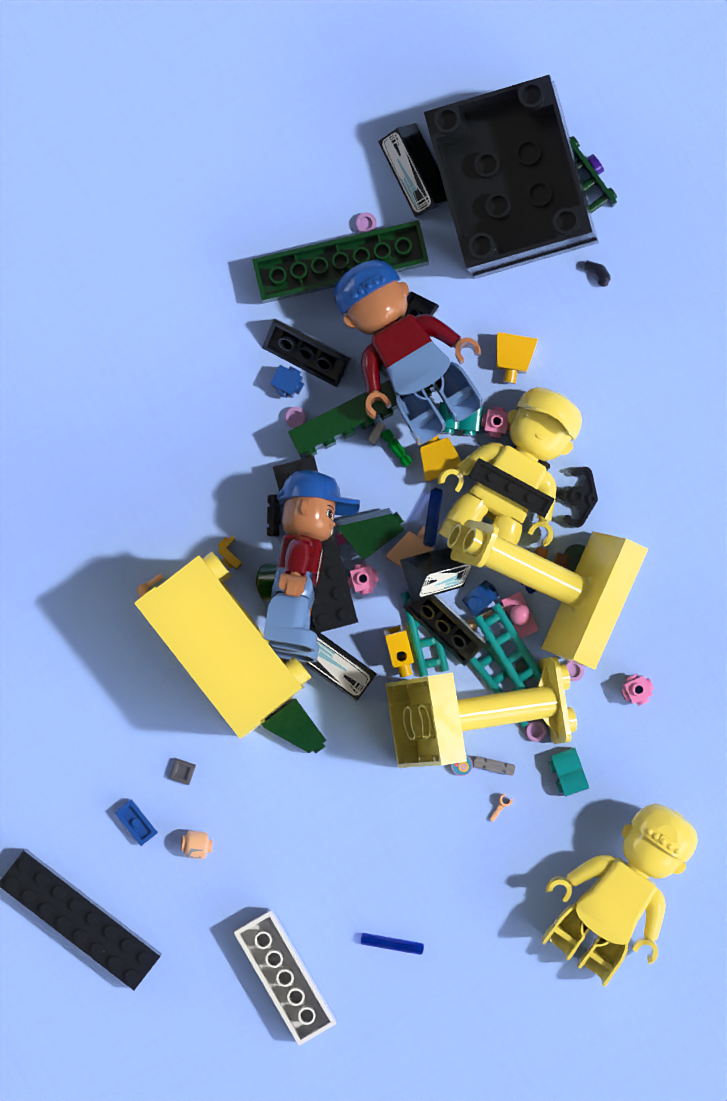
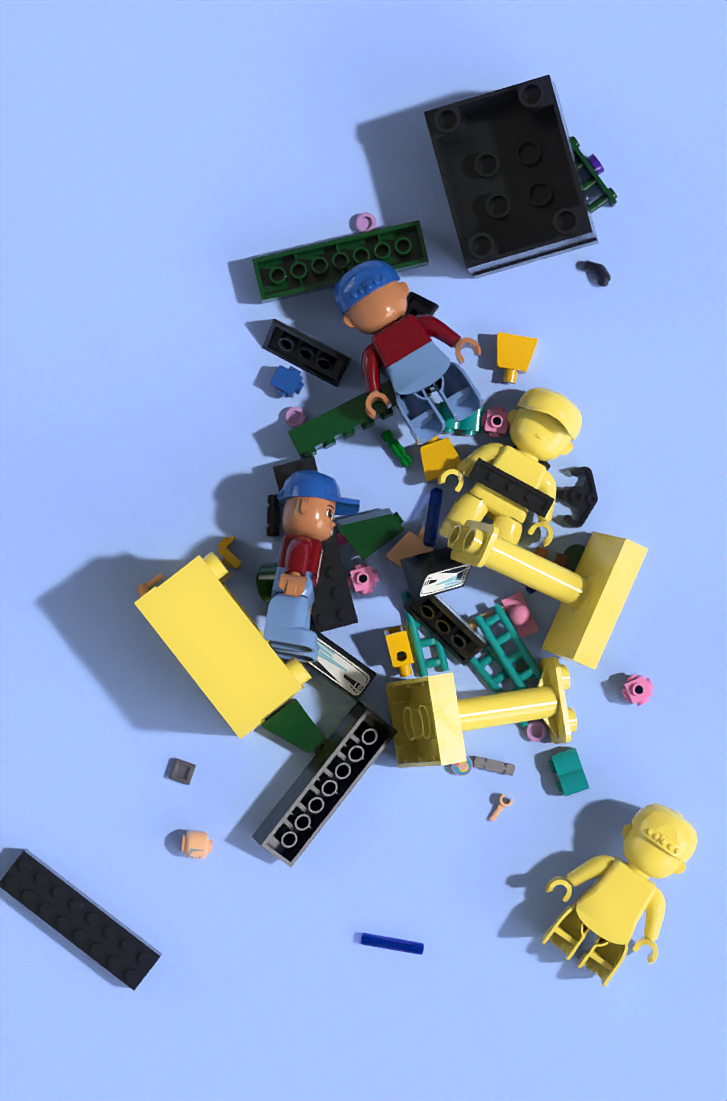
(136, 822): blue plate -> none
(285, 977): white brick -> none
(324, 784): none -> black brick
(376, 432): light grey tile -> none
(414, 168): black slope -> none
(480, 597): blue bracket -> none
(575, 670): lavender tile -> none

